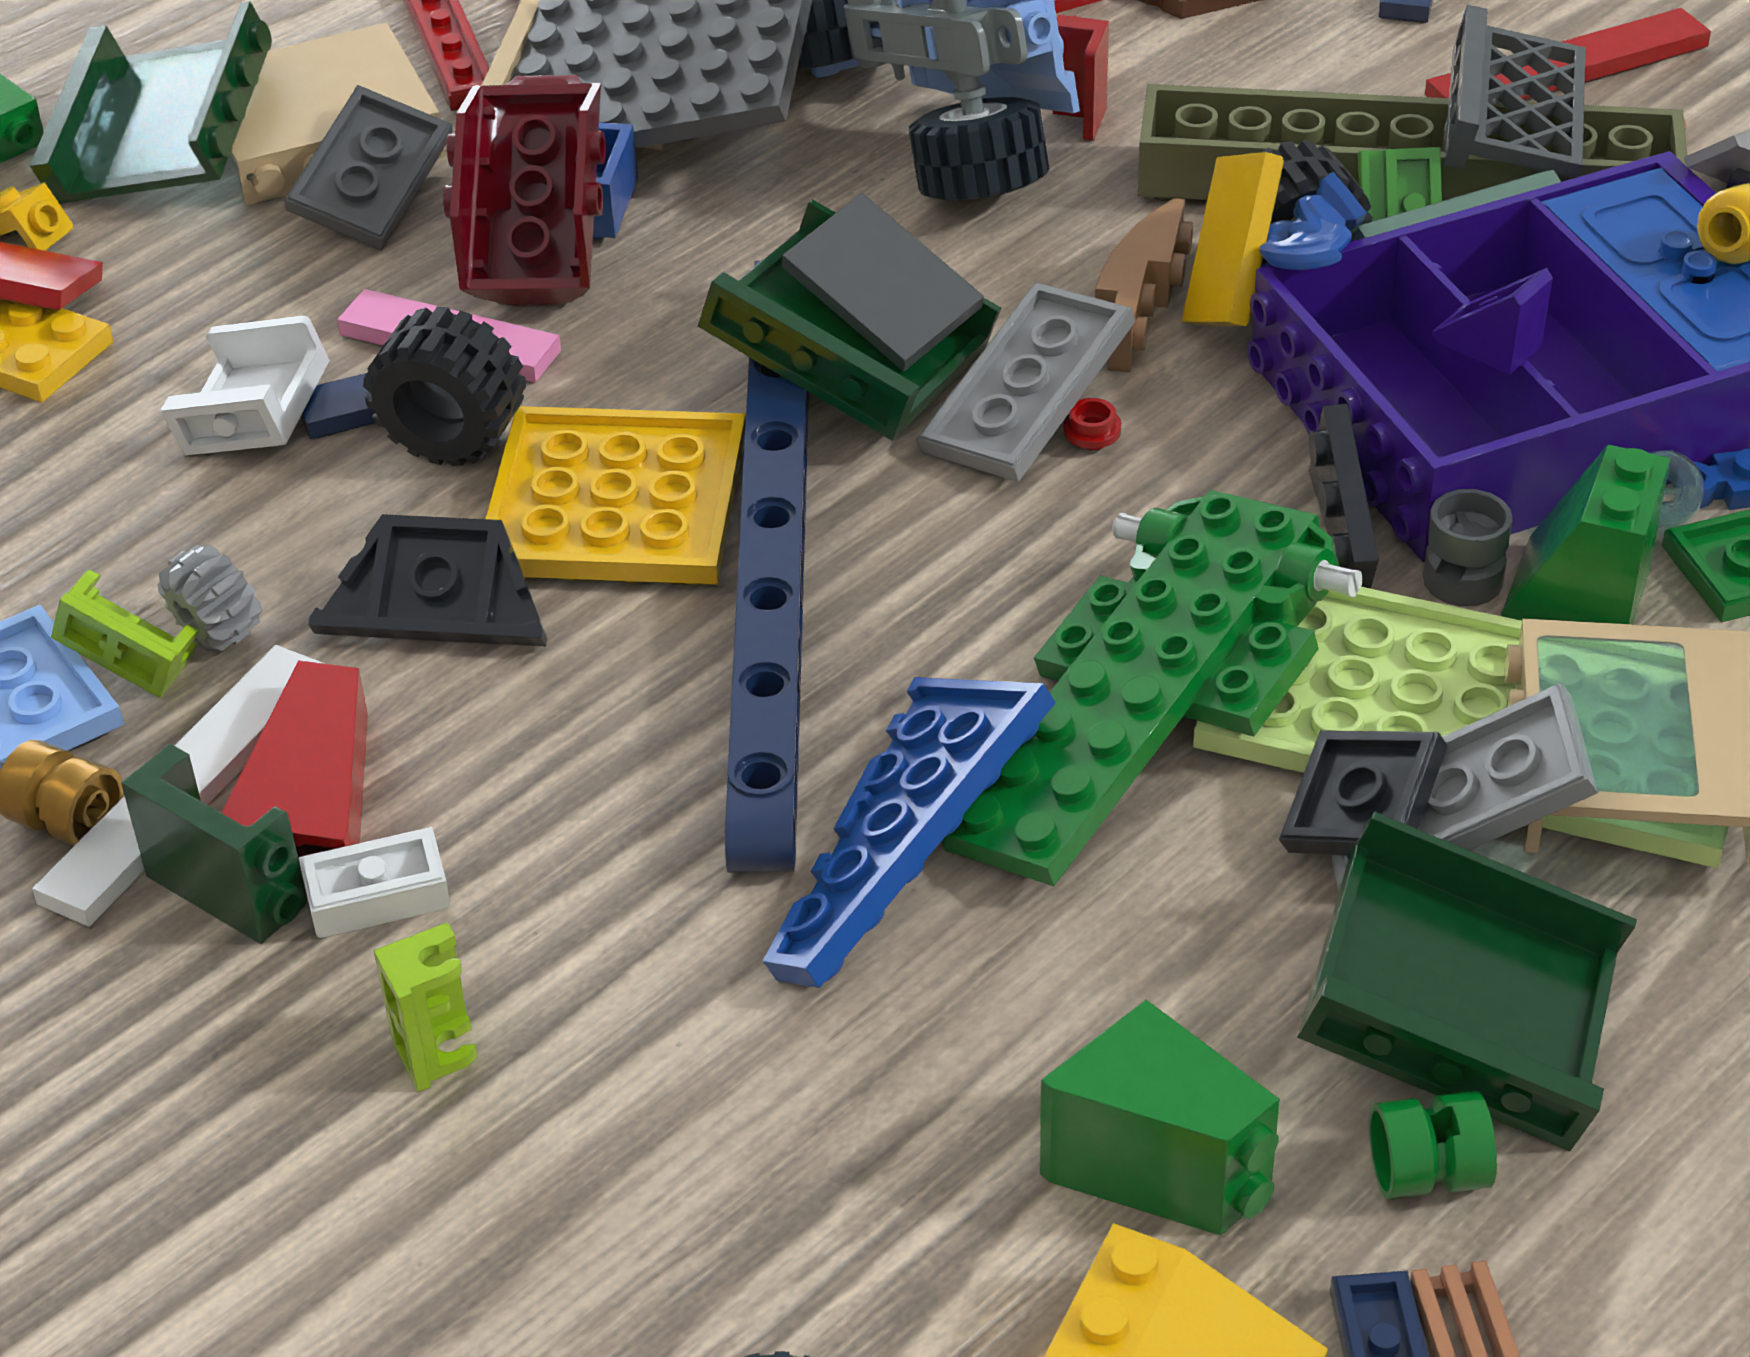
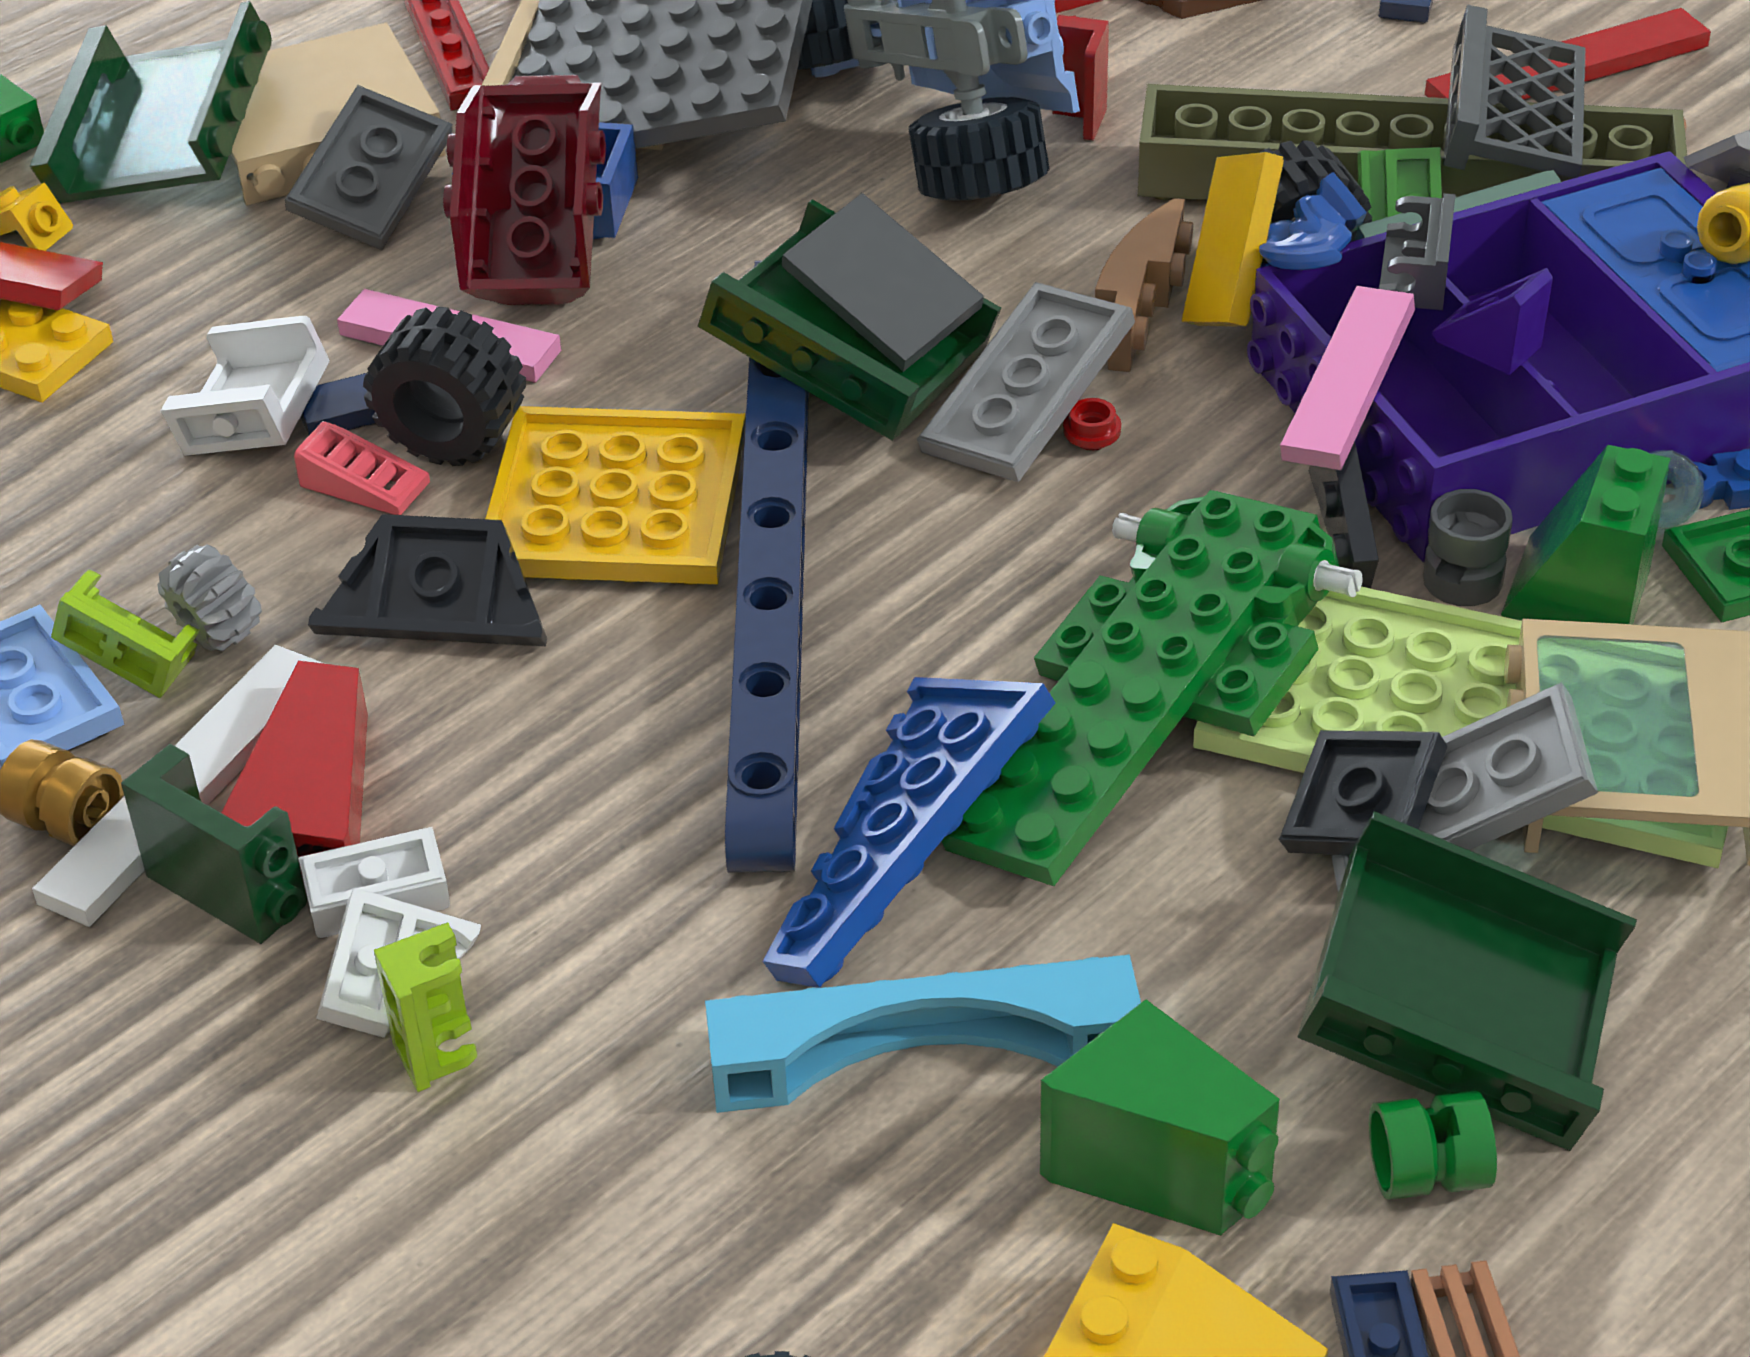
(339, 462): none -> coral slope
(370, 922): none -> white wing
(785, 1042): none -> medium azure arch
(1347, 378): none -> bright pink tile
(1419, 253): none -> dark grey hinge

